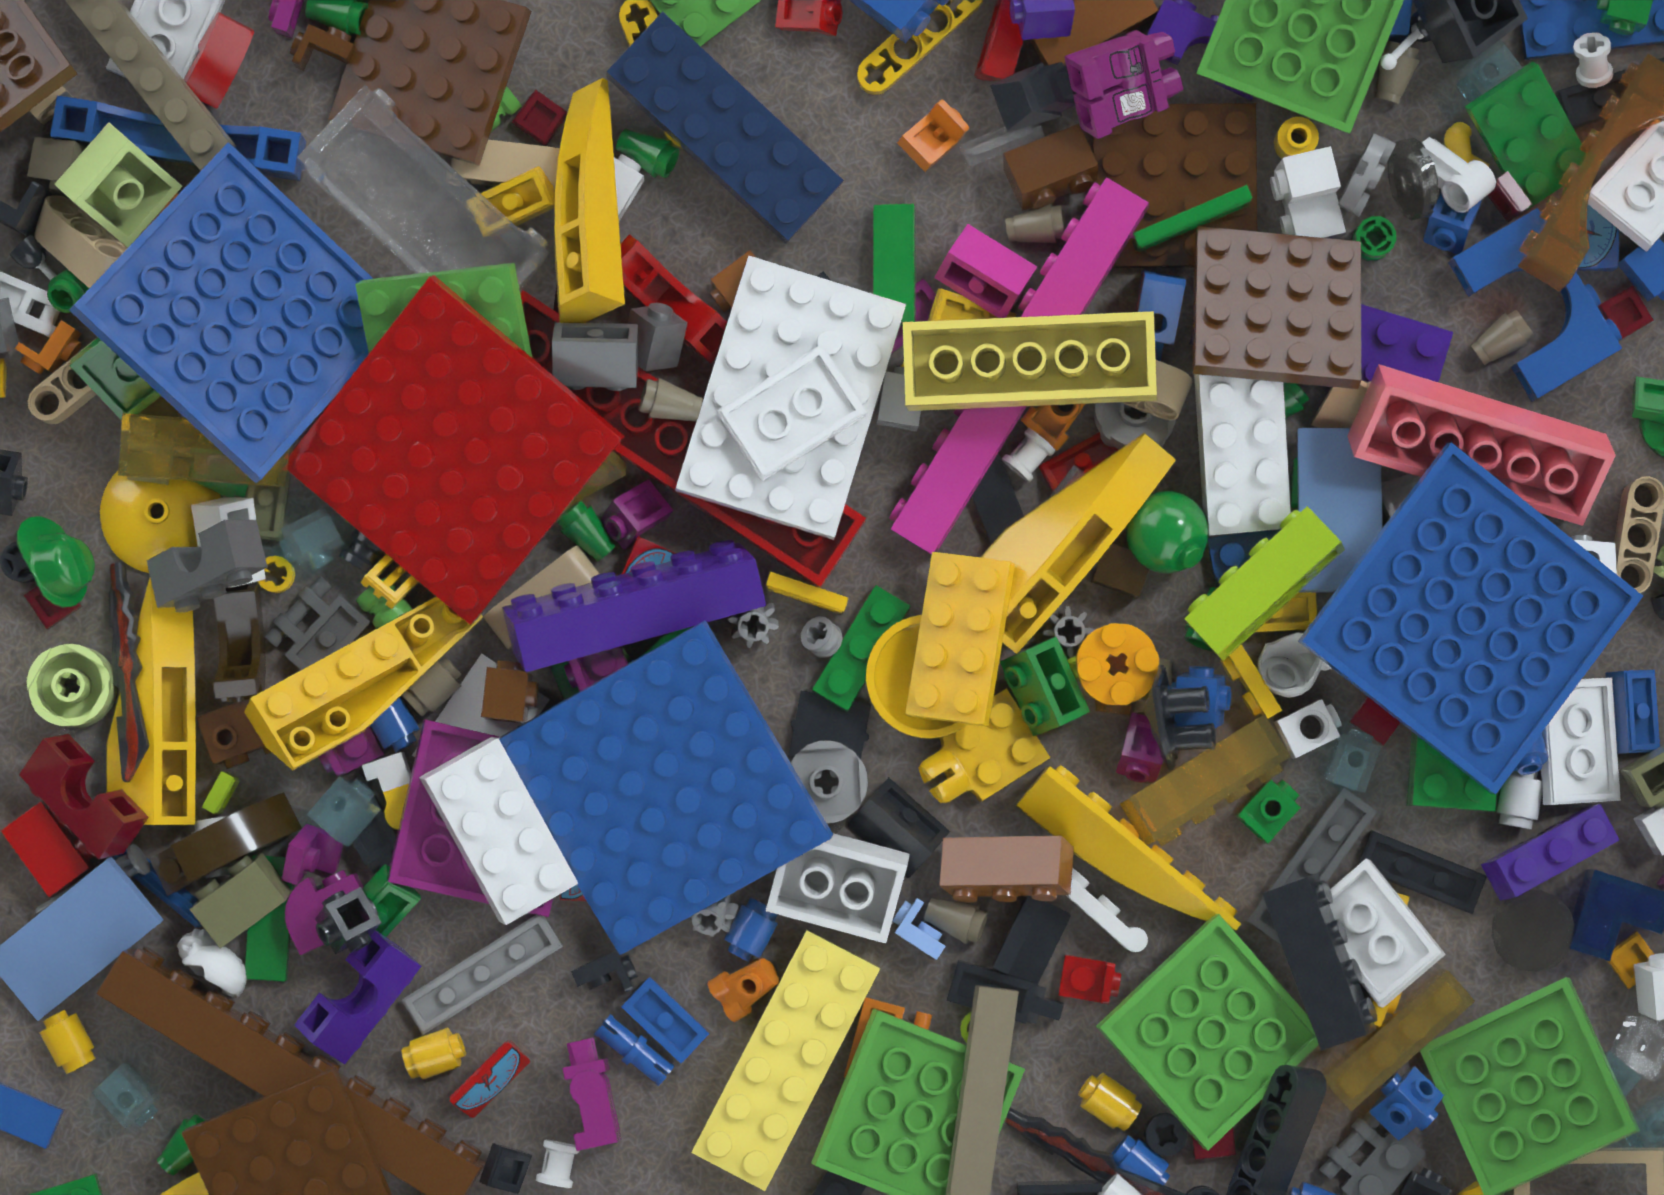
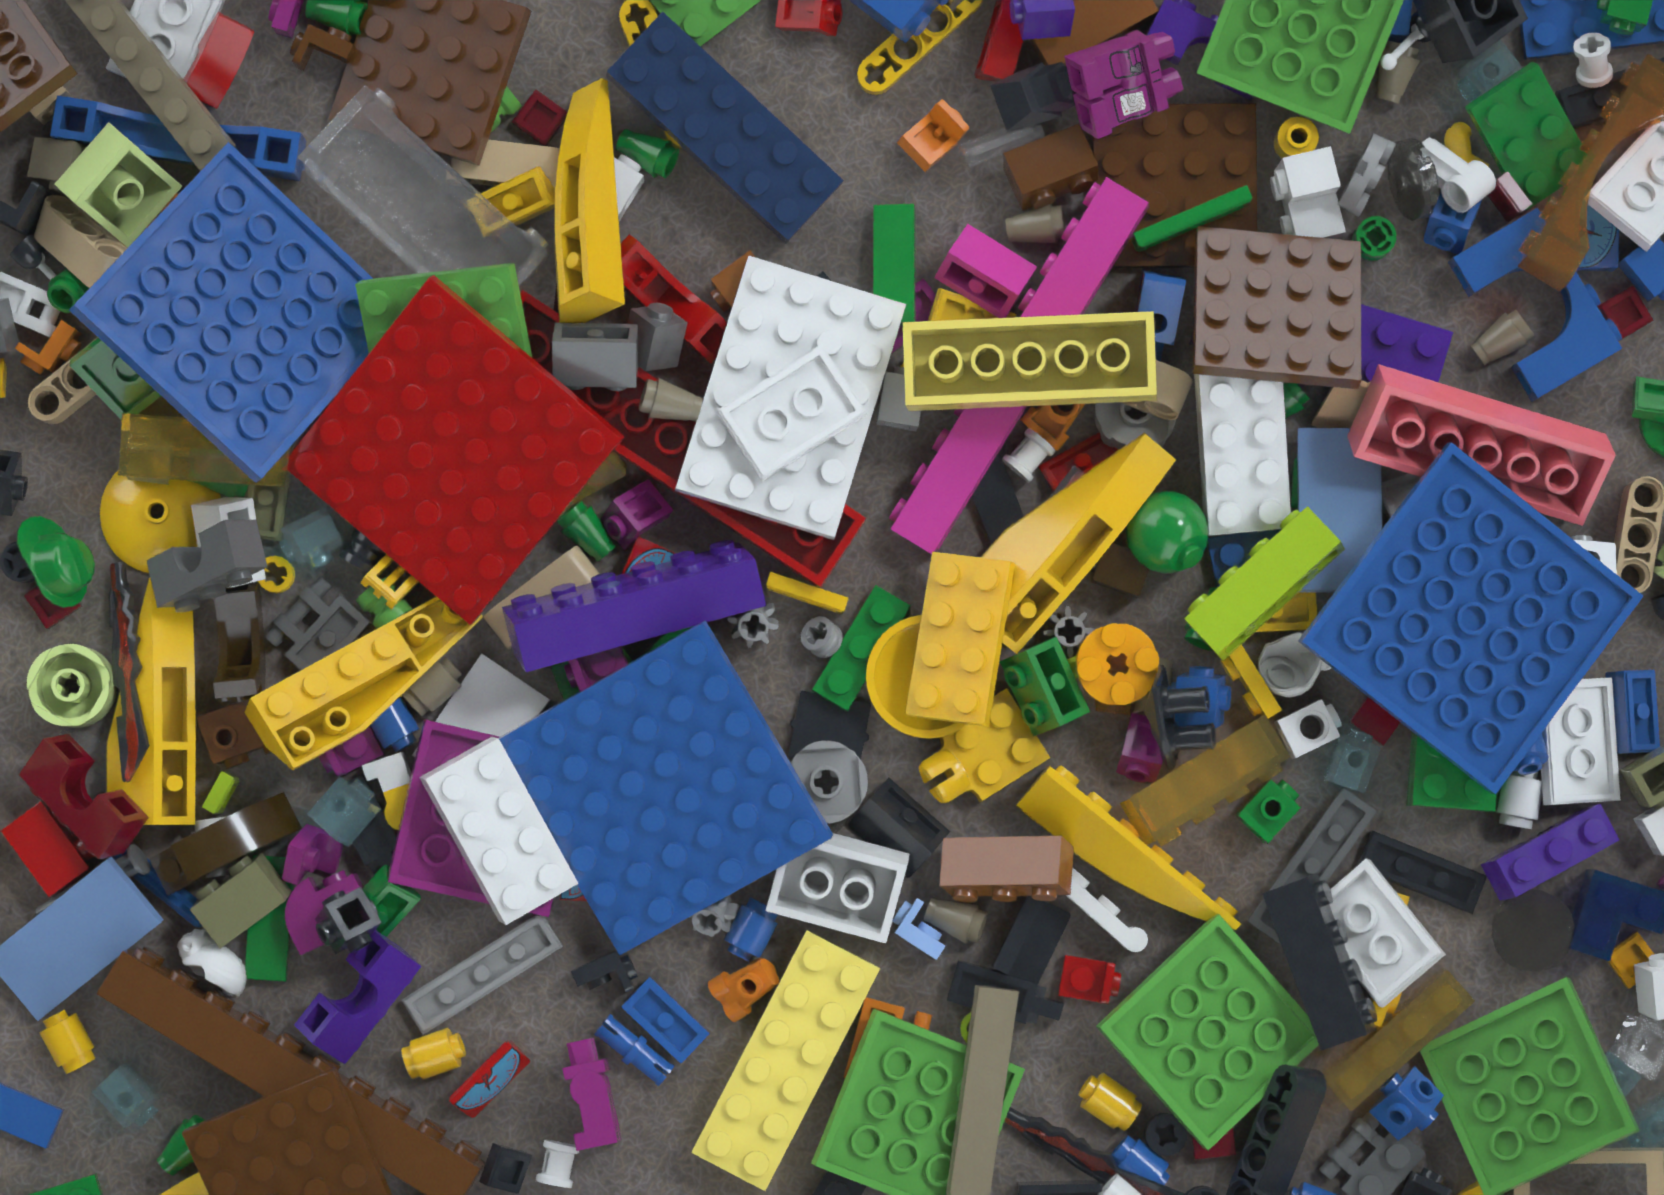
(508, 693): reddish brown brick -> none

